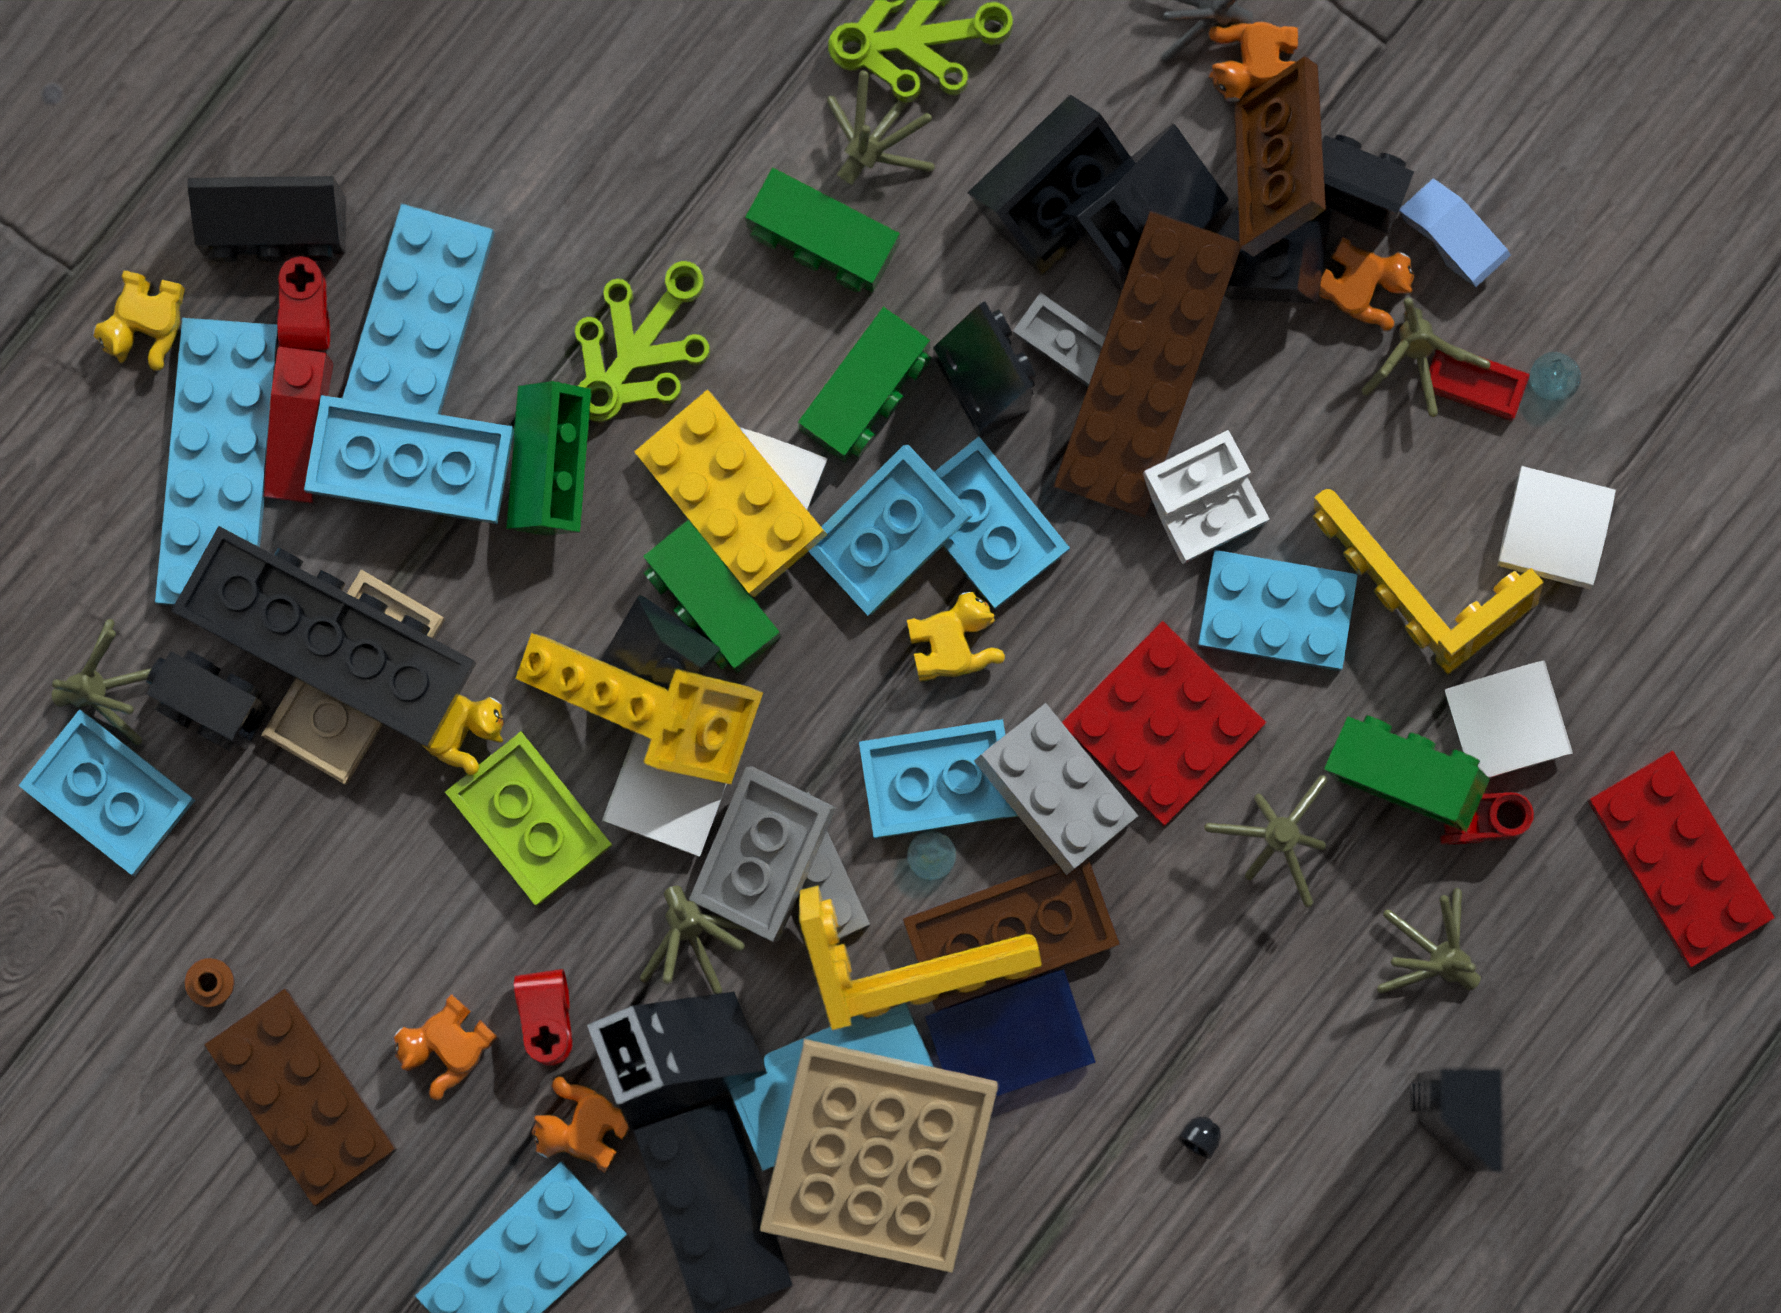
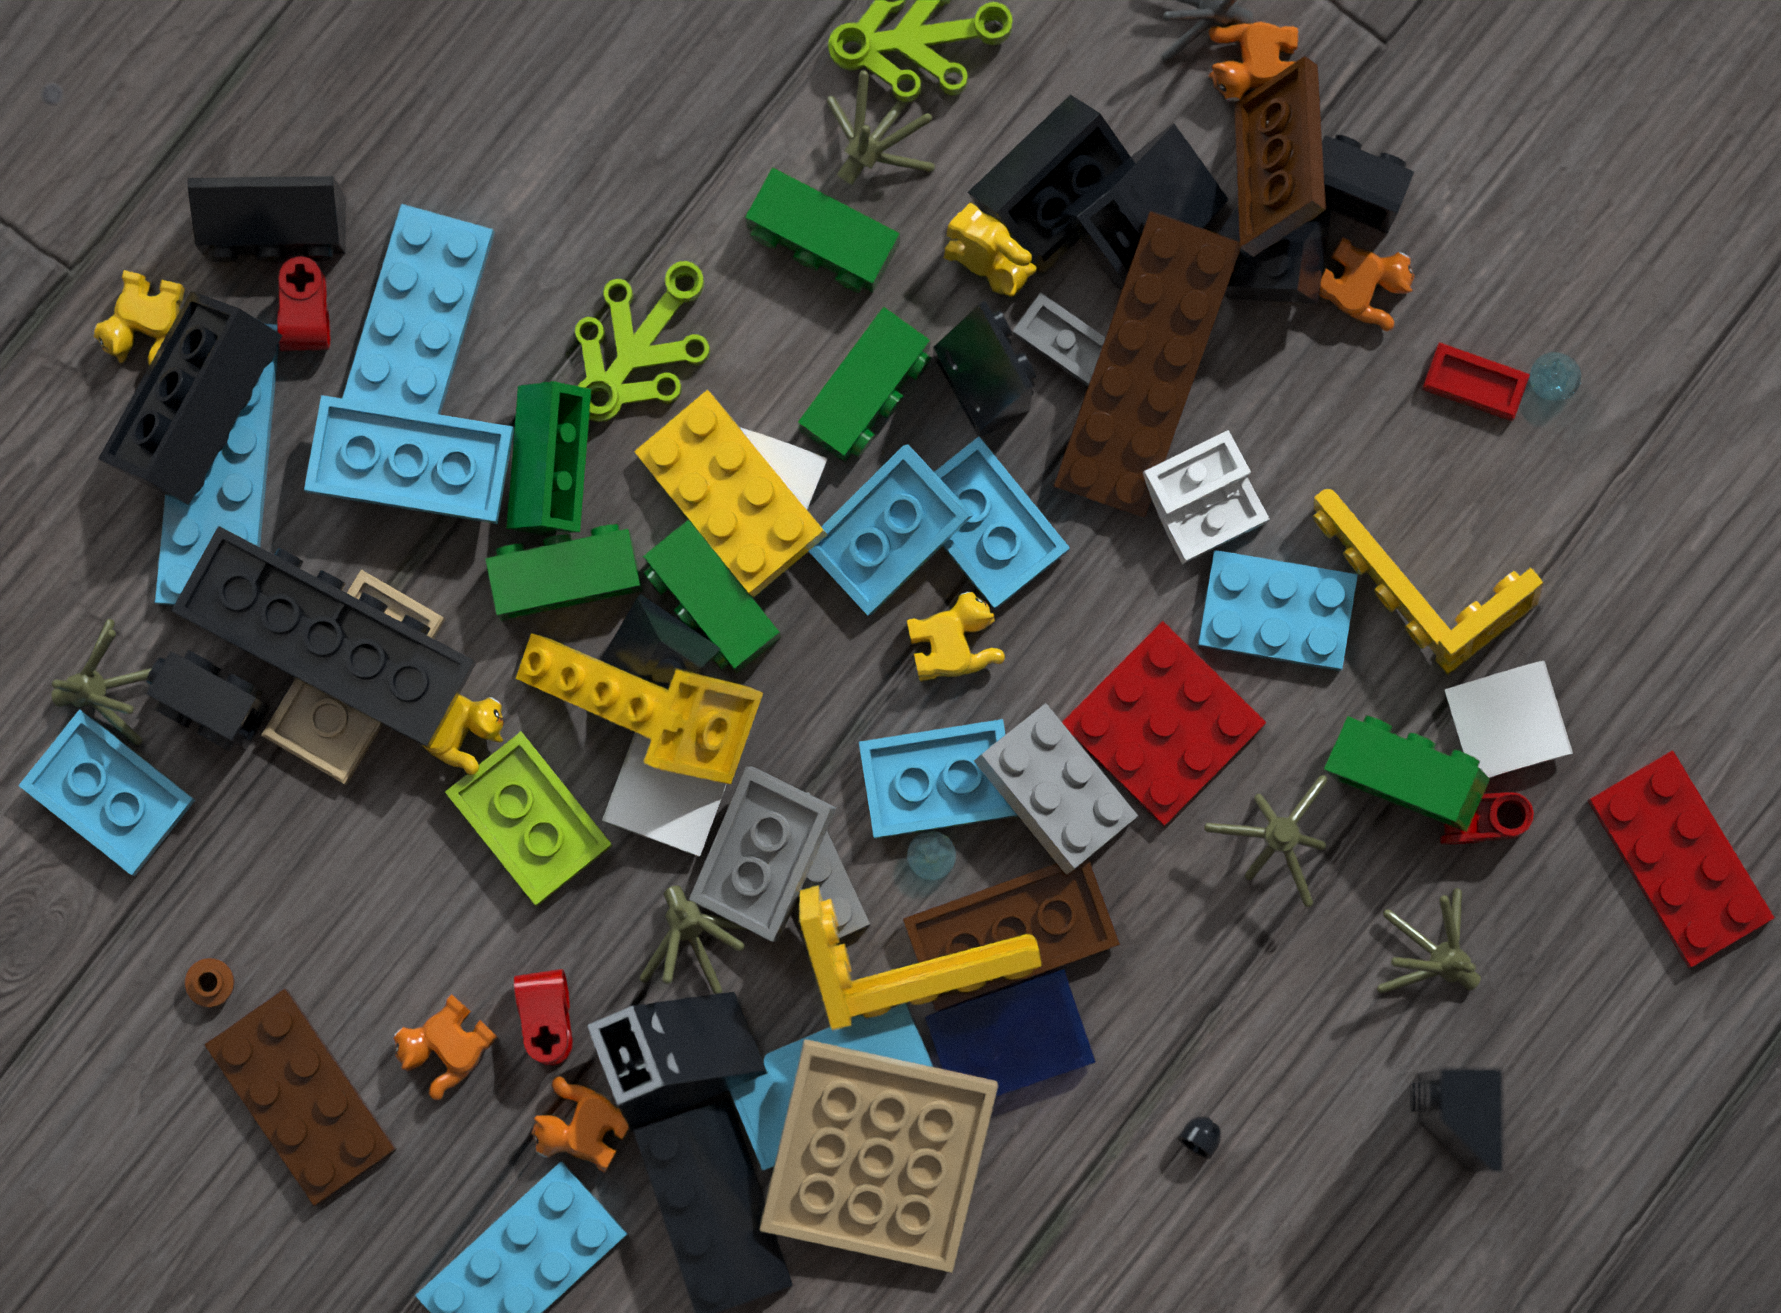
(191, 397): none -> black slope
(294, 407): red slope -> none
(563, 572): none -> green brick
(988, 250): none -> yellow animal
(1417, 343): olive plant -> none
(1456, 231): light blue slope -> none
(1556, 527): white slope -> none

